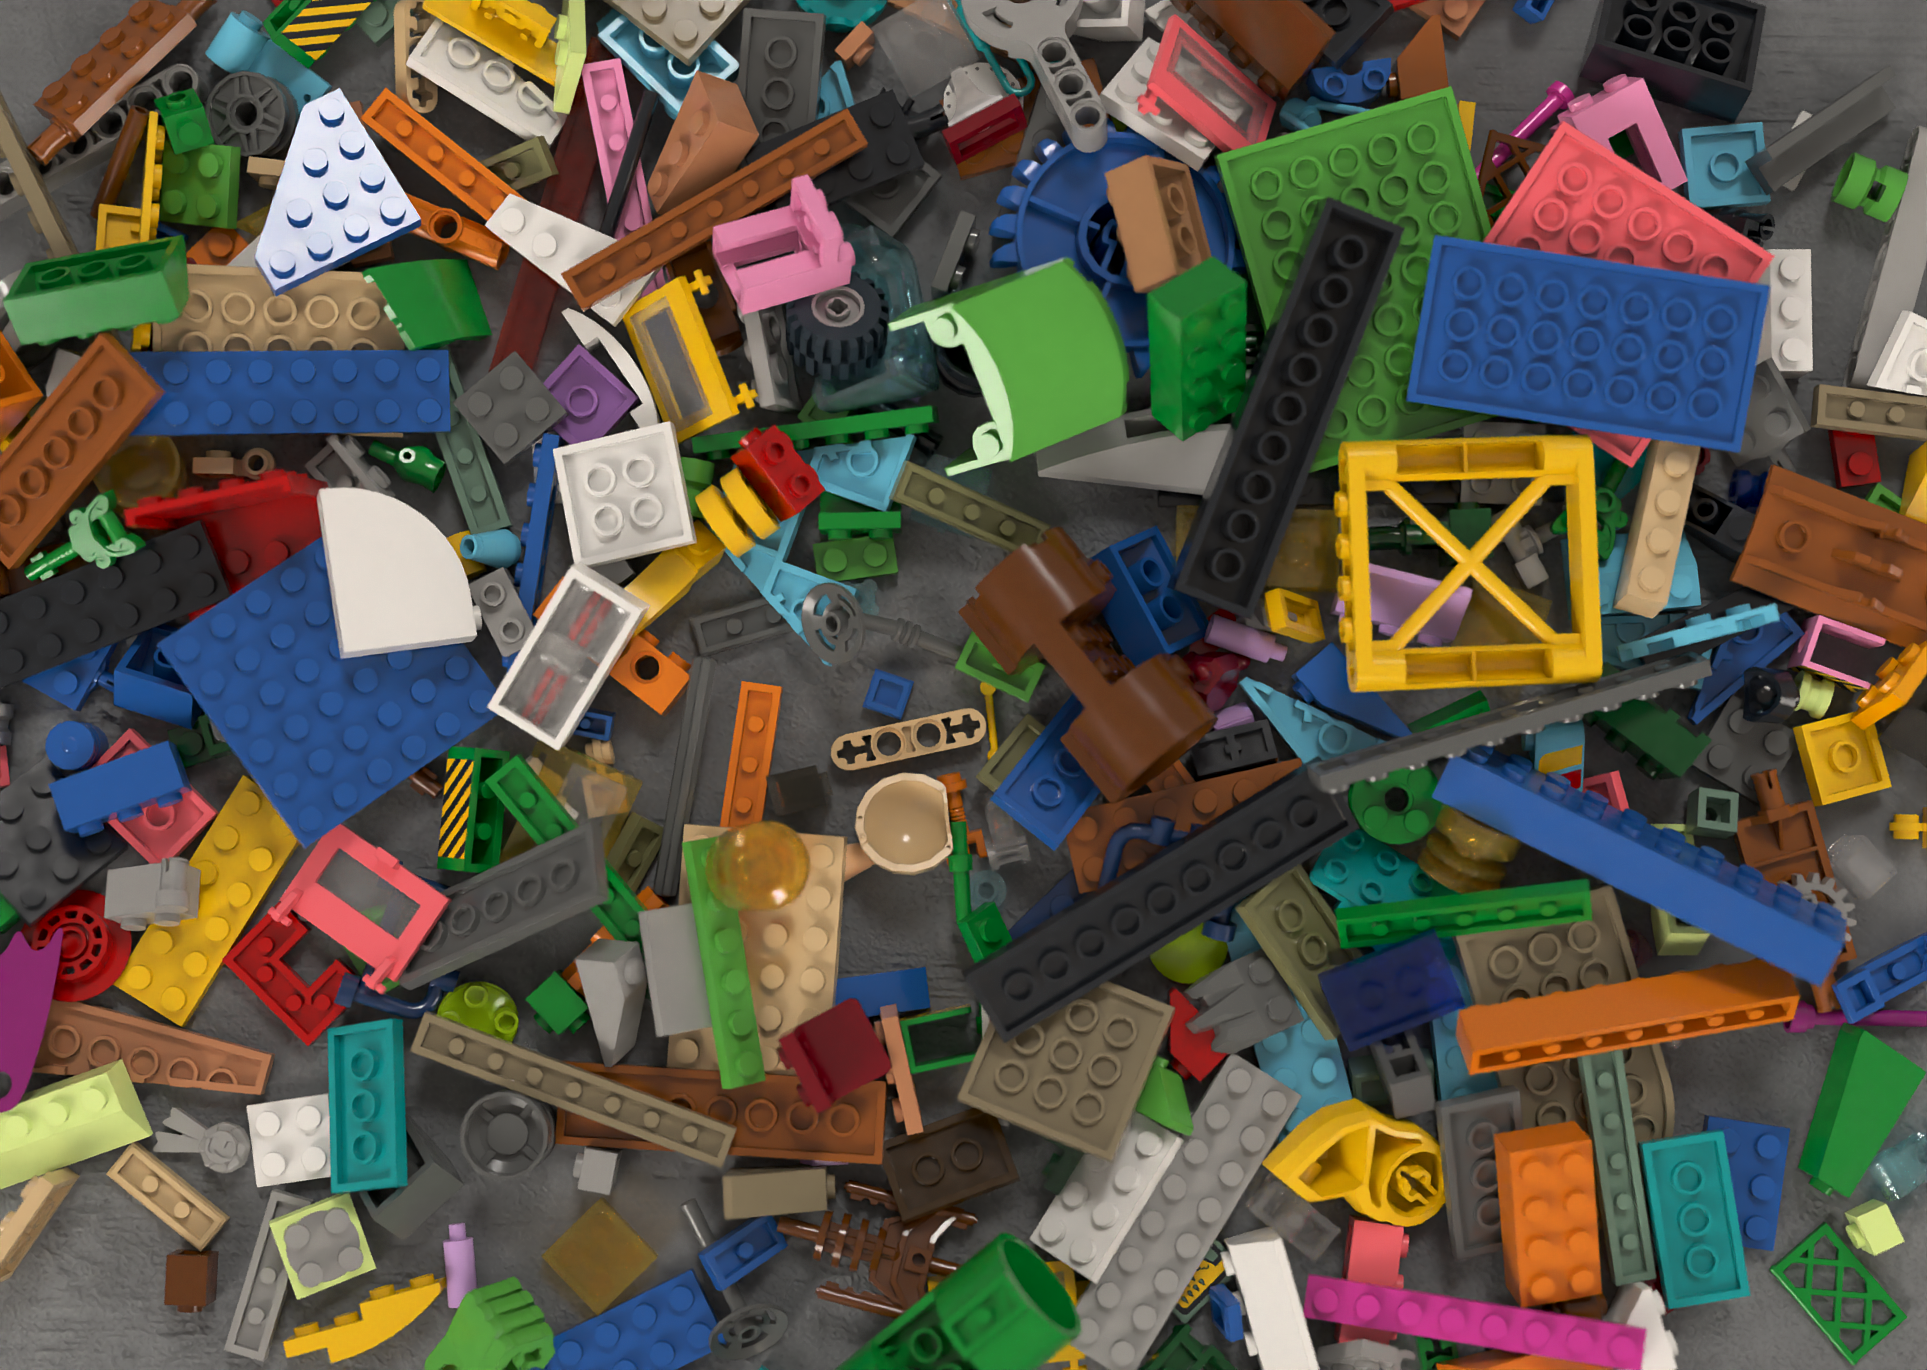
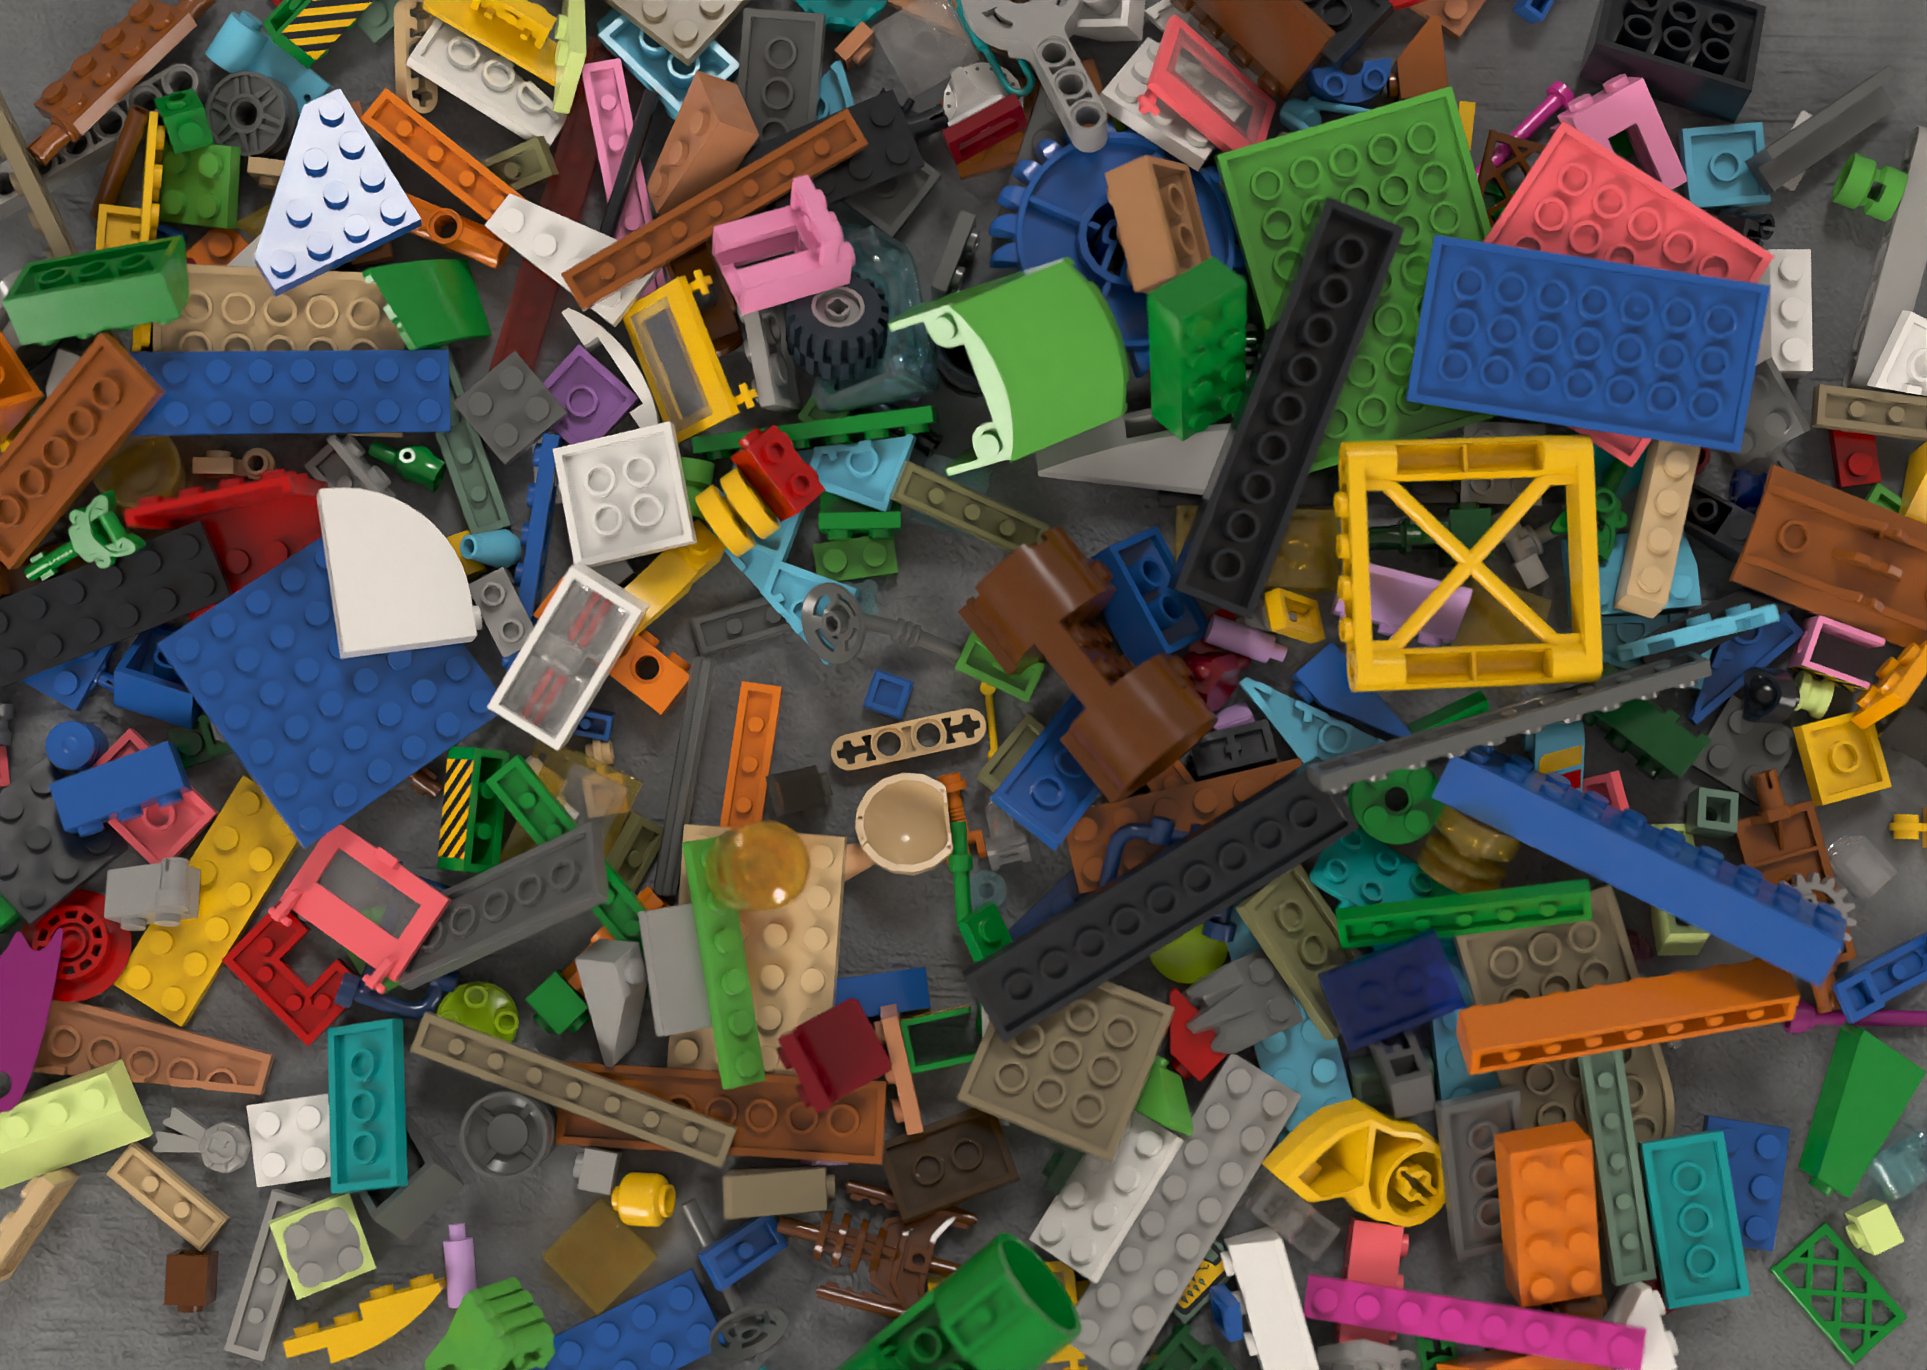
(644, 1199): none -> yellow head

